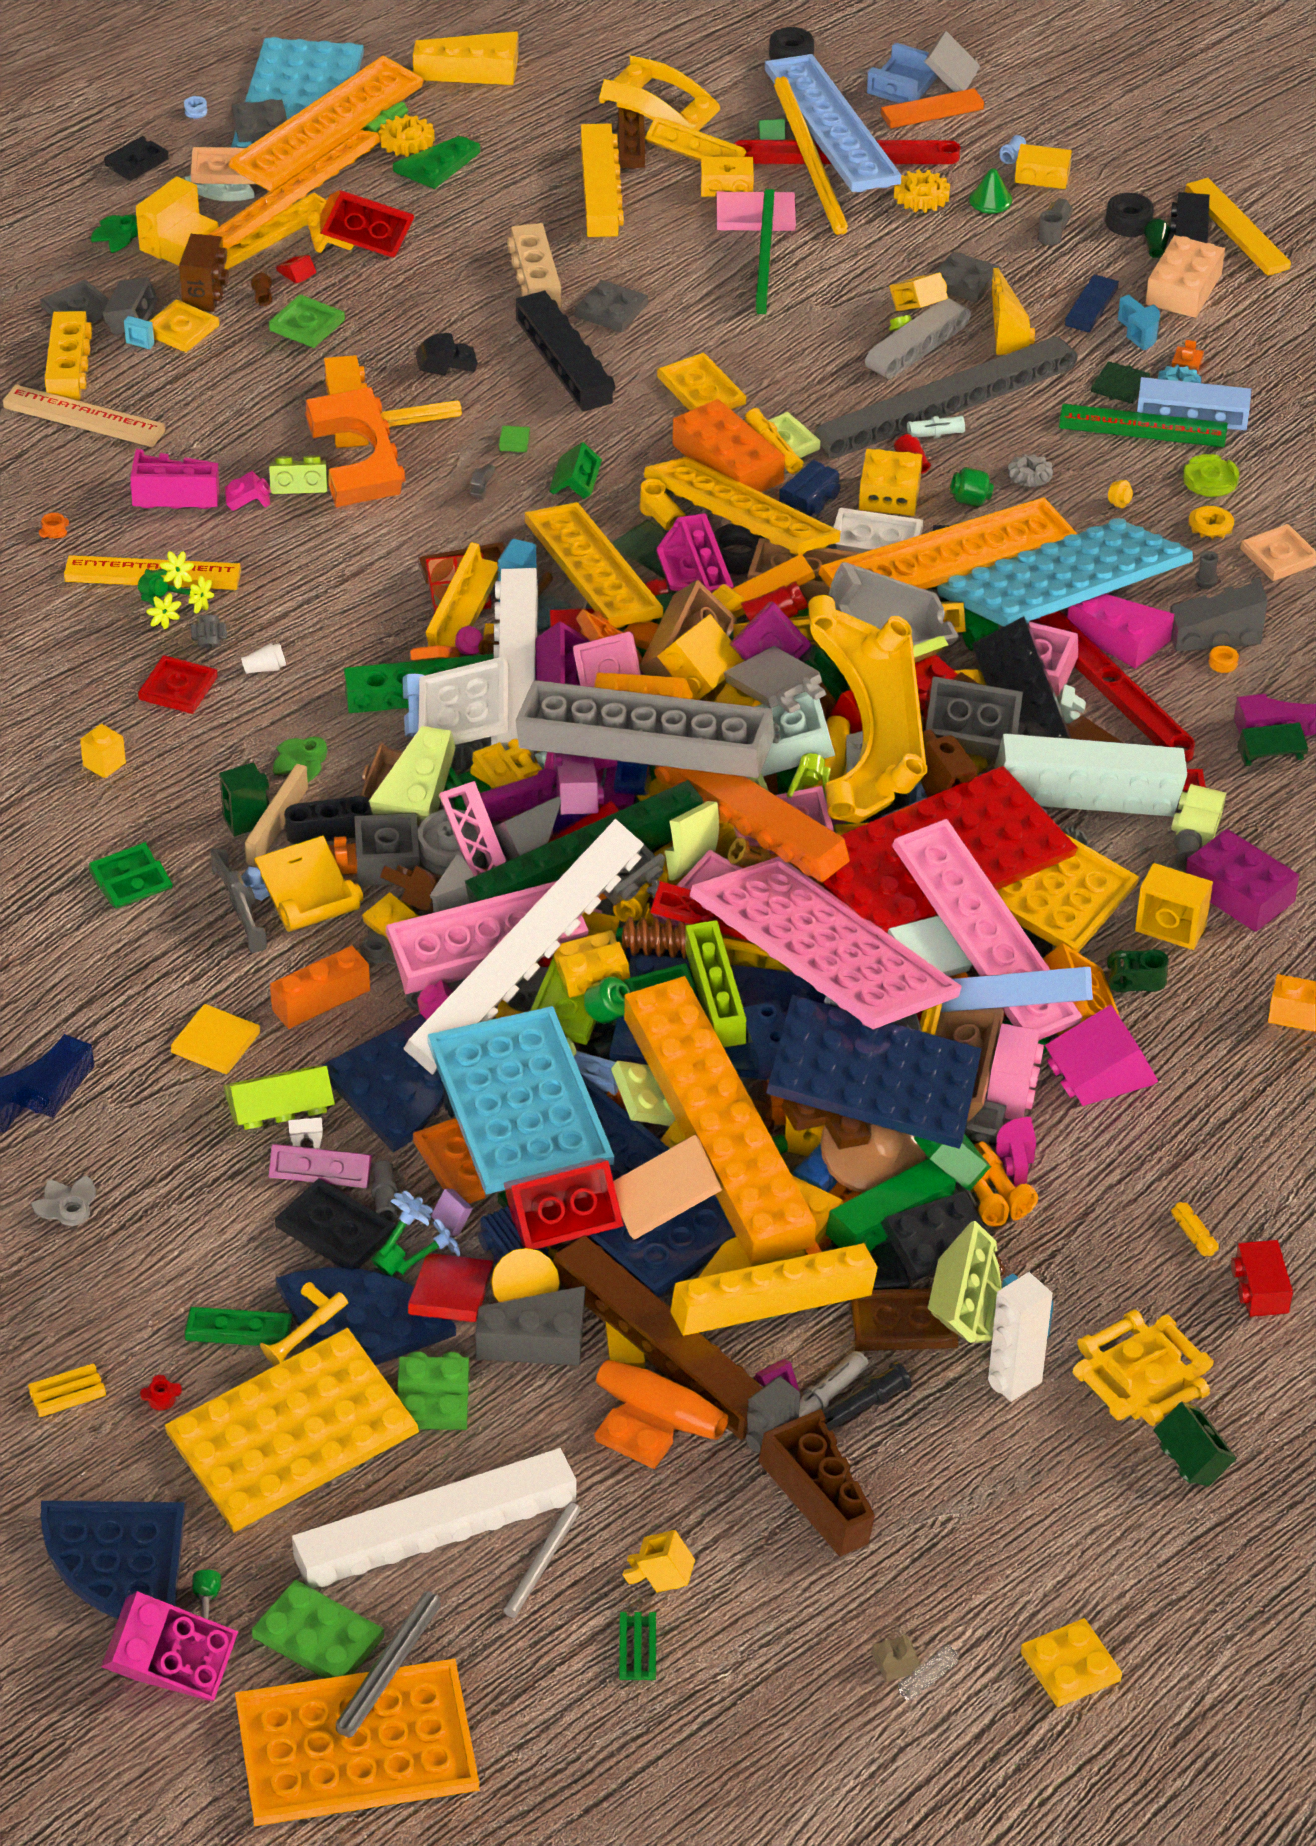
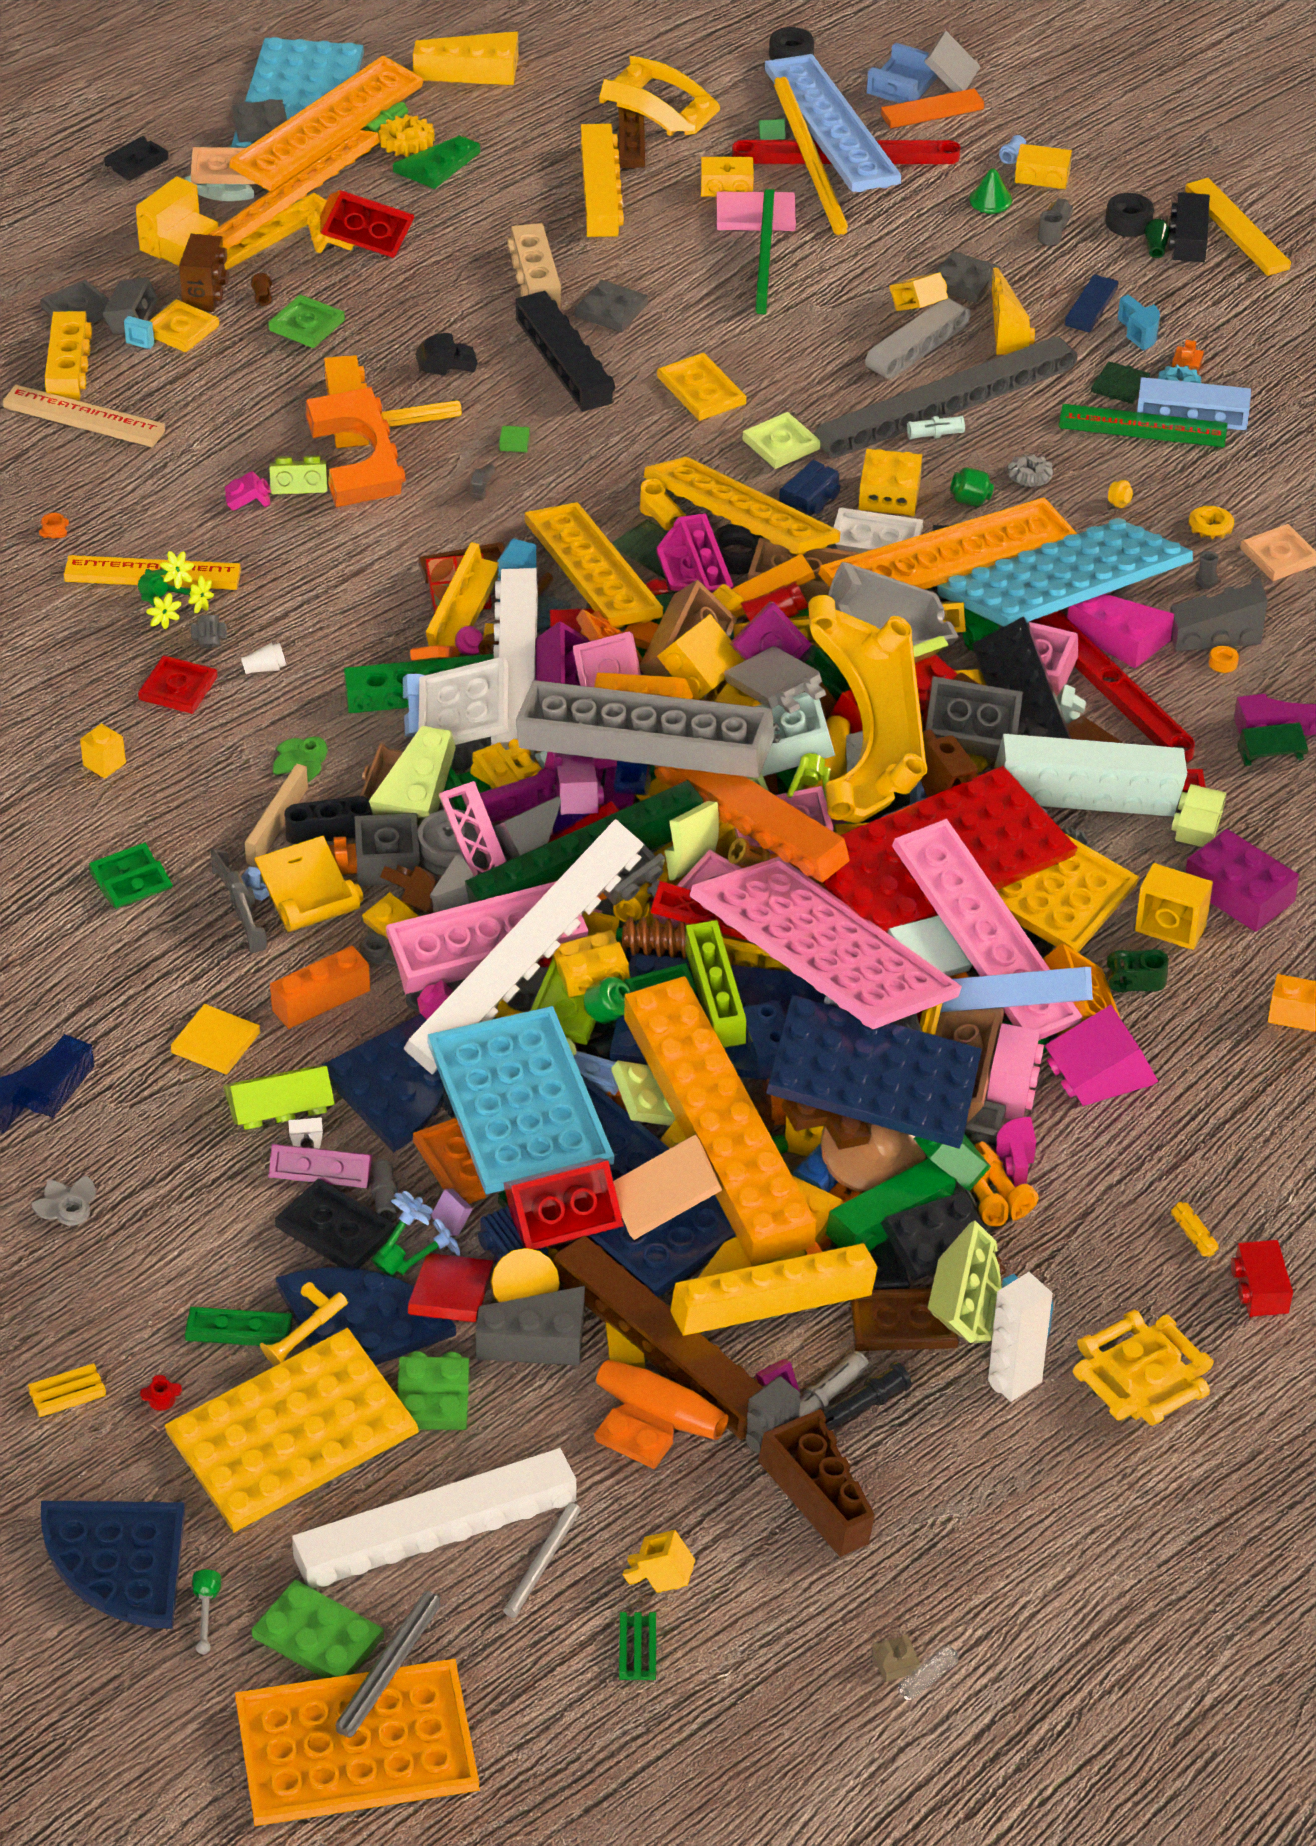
(116, 230): green plate -> none
(169, 1647): dark pink slope -> none
(173, 482): dark pink wedge -> none
(195, 107): light blue bush -> none
(243, 797): dark green brick -> none
(297, 268): red slope -> none
(577, 470): green panel -> none
(689, 141): yellow plate -> none
(728, 445): orange brick -> none
(769, 432): yellow pin -> none
(897, 323): lime plate -> none
(911, 444): red cone -> none
(922, 191): yellow gear -> none
(1071, 1662): yellow plate -> none
(1185, 276): light nougat brick -> none
(1187, 843): dark grey bush -> none
(1194, 1444): dark green brick -> none
(1210, 475): lime tile -> none

